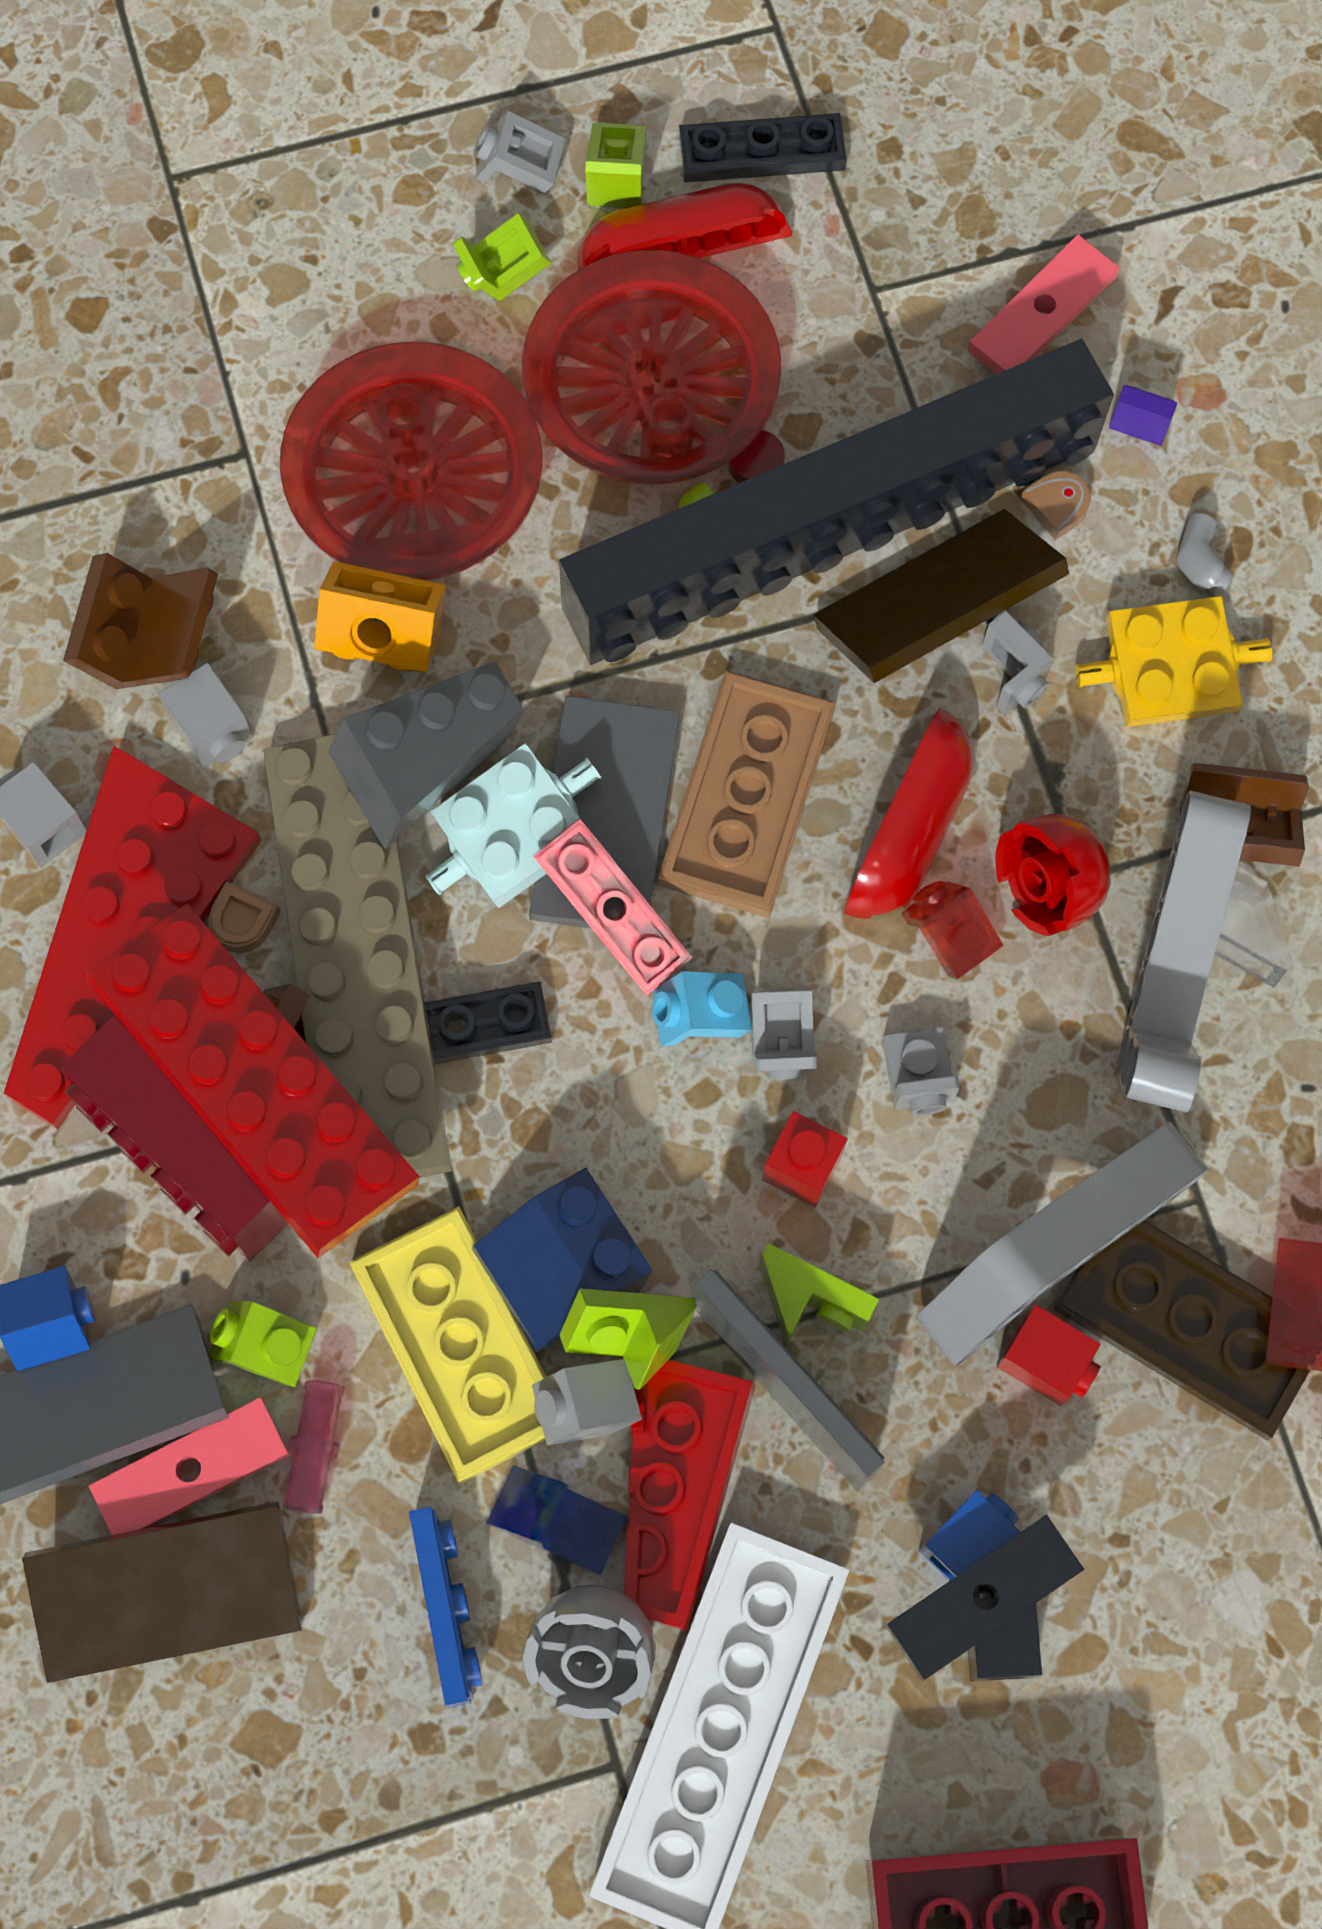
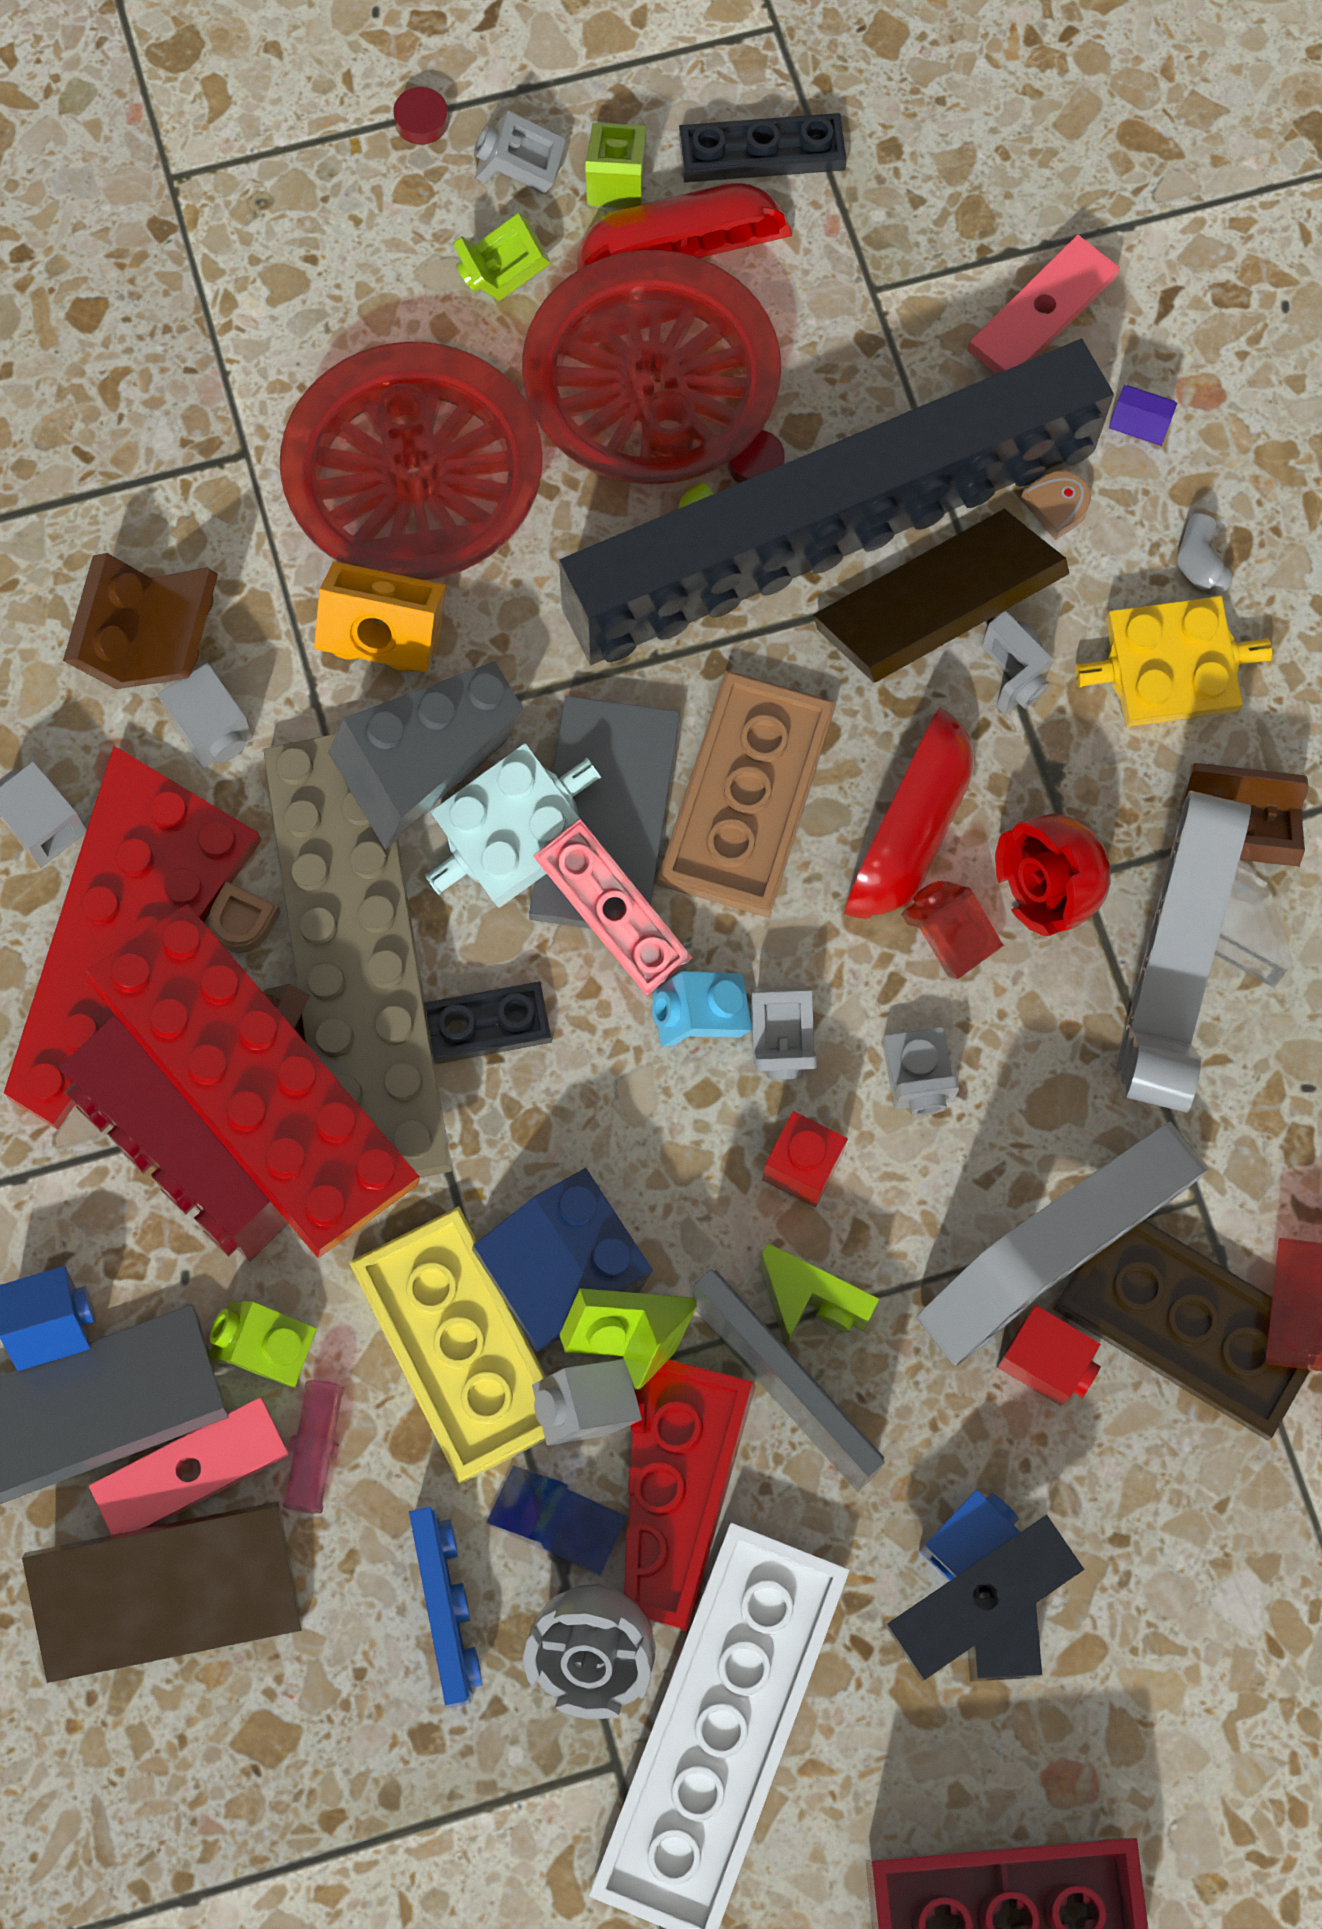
(421, 115): none -> dark red tile

